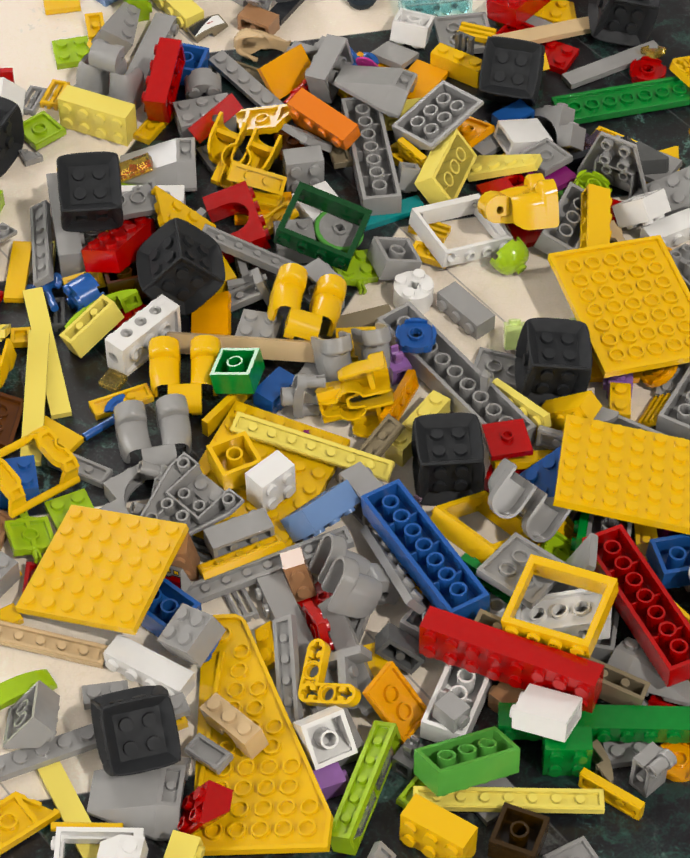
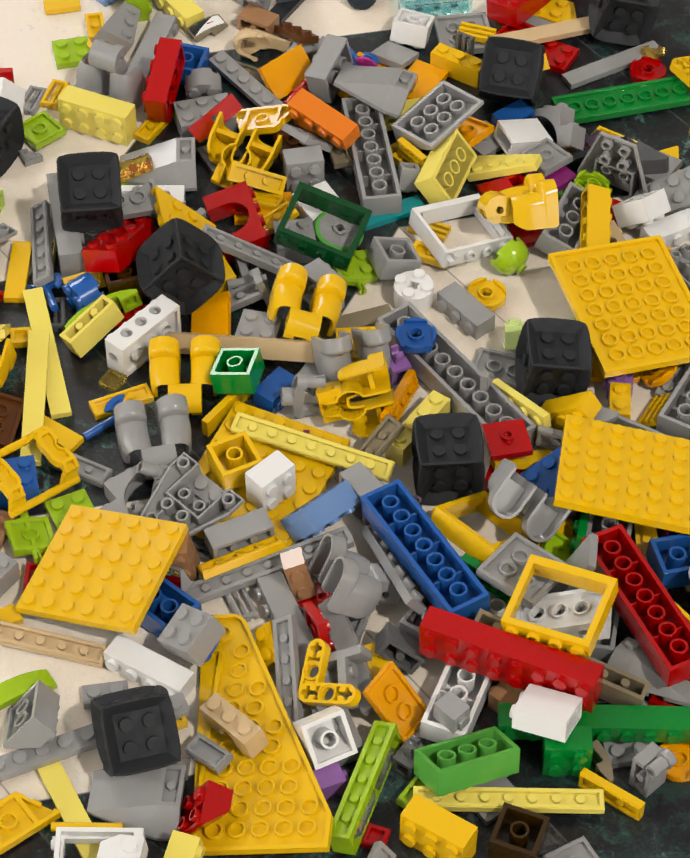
(296, 33): none -> reddish brown plate
(373, 834): none -> red tile
(494, 288): none -> yellow plate

